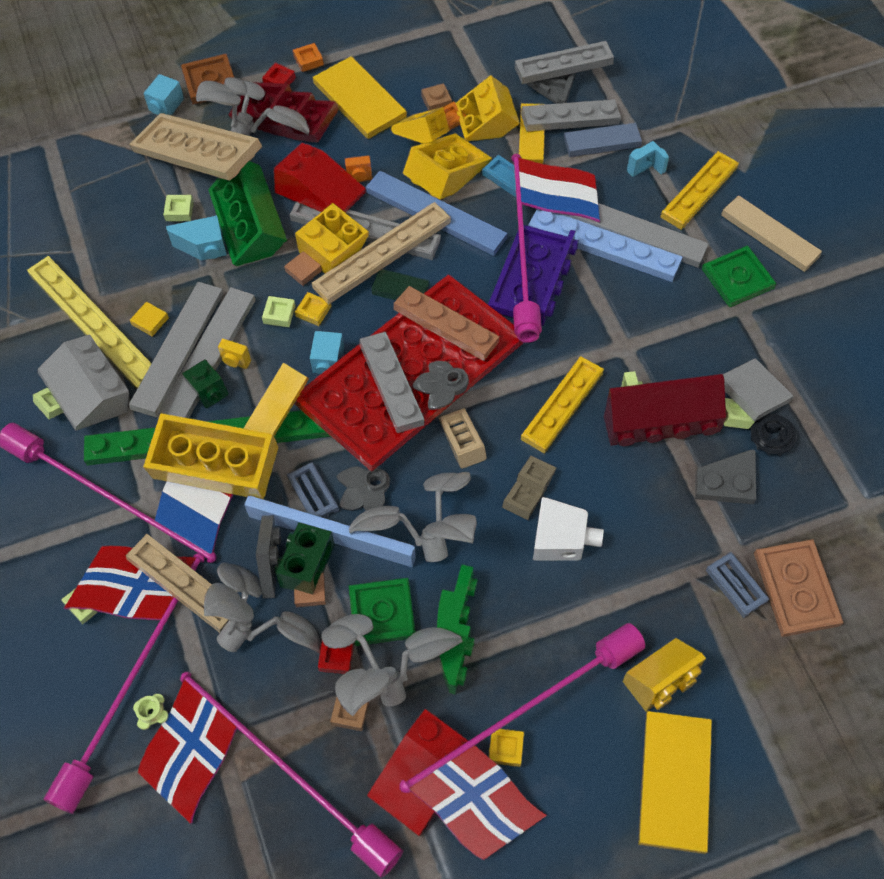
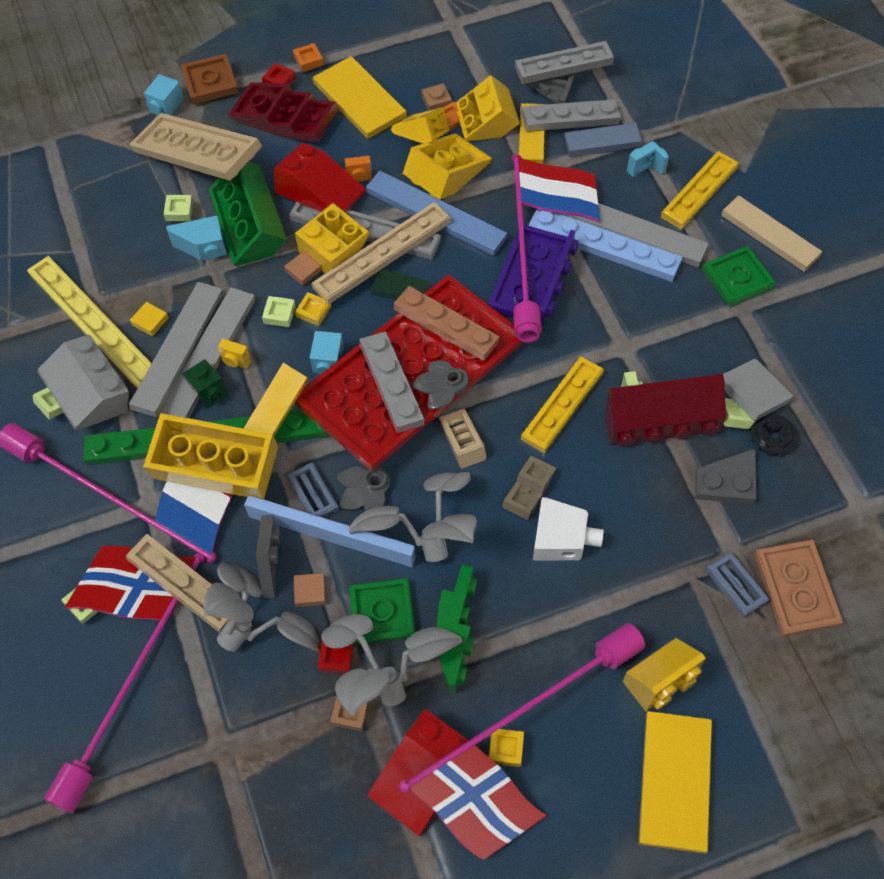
(146, 703): yellowish green plate -> none
(194, 746): flag -> none
(243, 123): light grey plant -> none
(310, 559): dark green brick -> none
(501, 173): dark azure tile -> none

